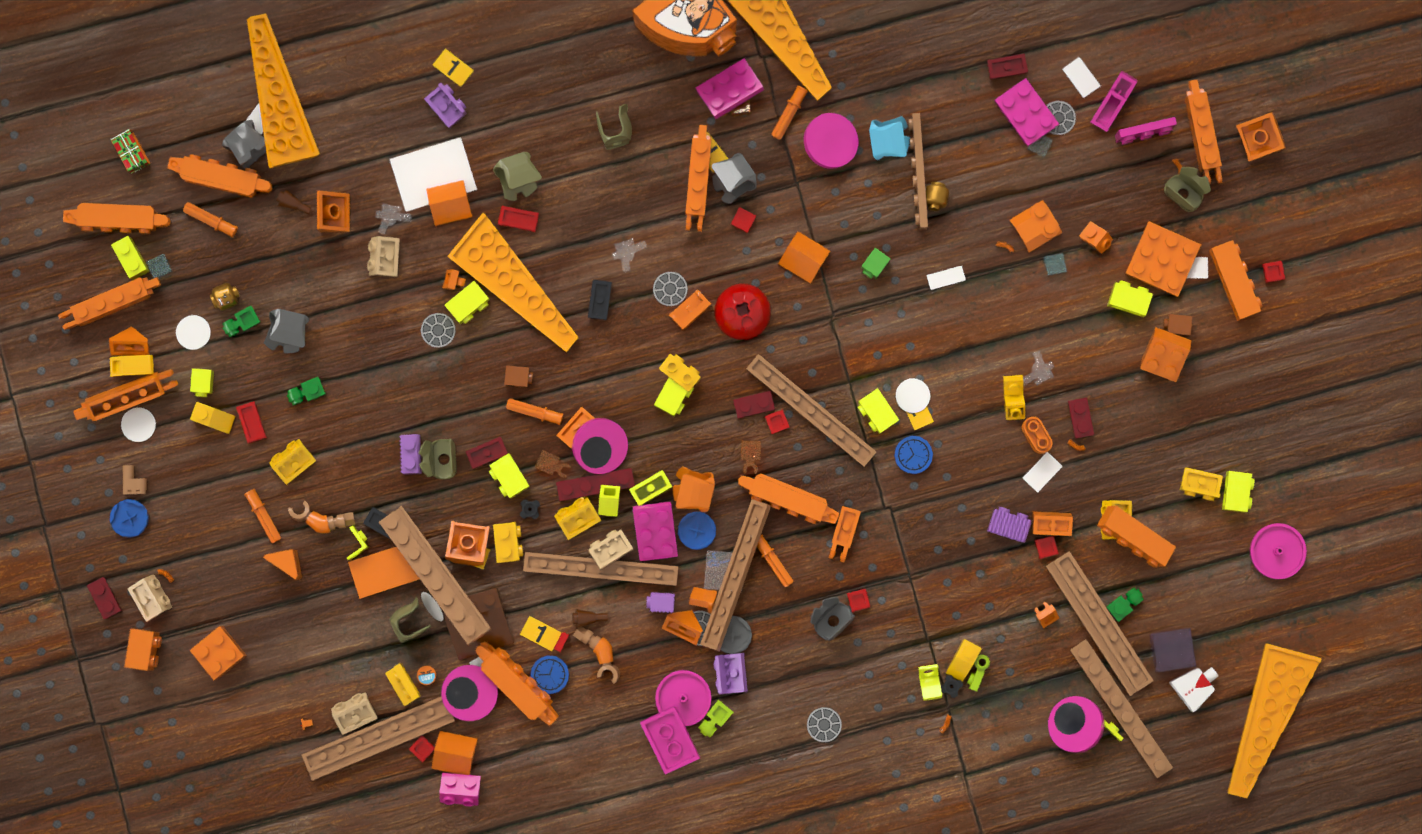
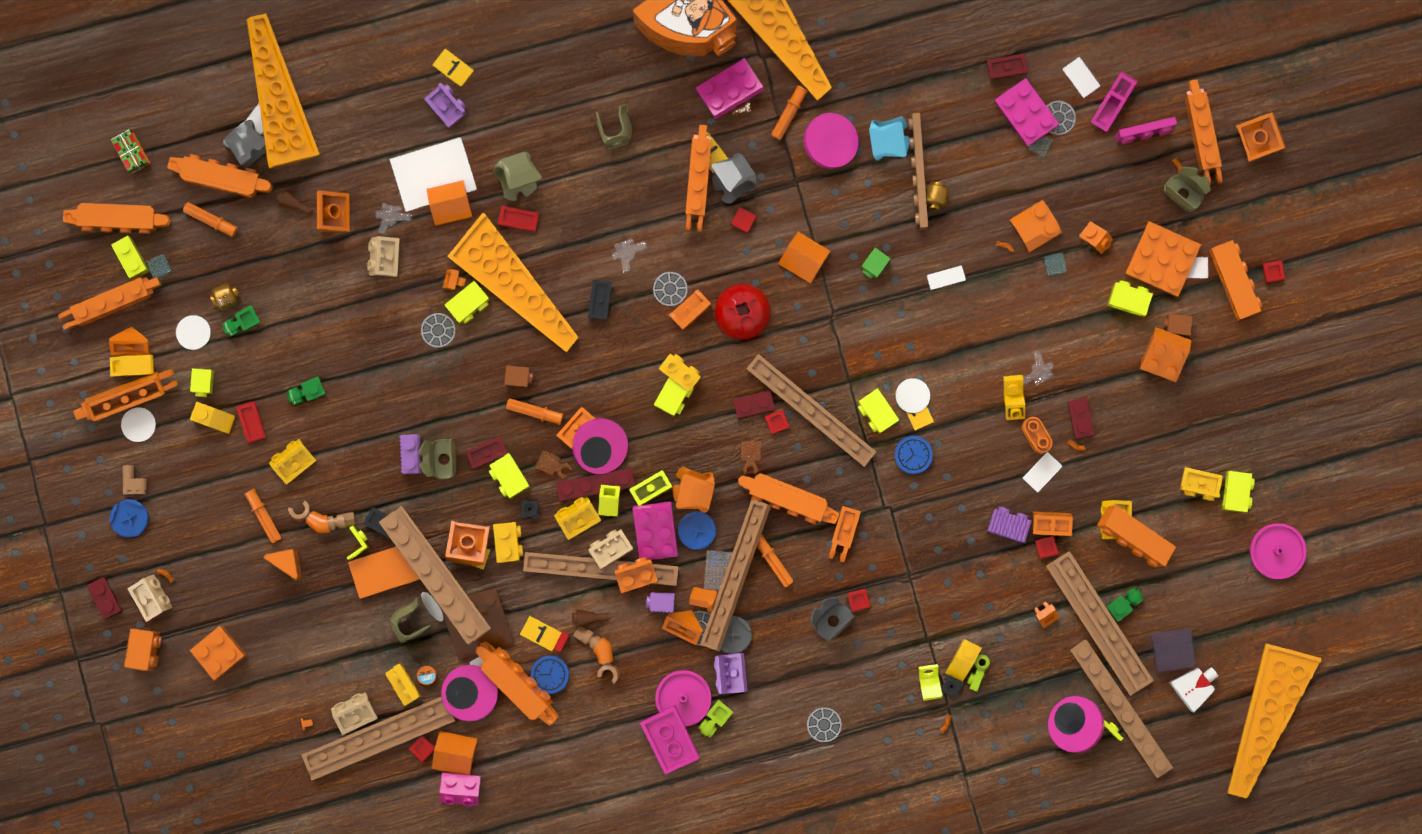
(286, 330): dark grey piece -> none
(635, 575): none -> orange bracket

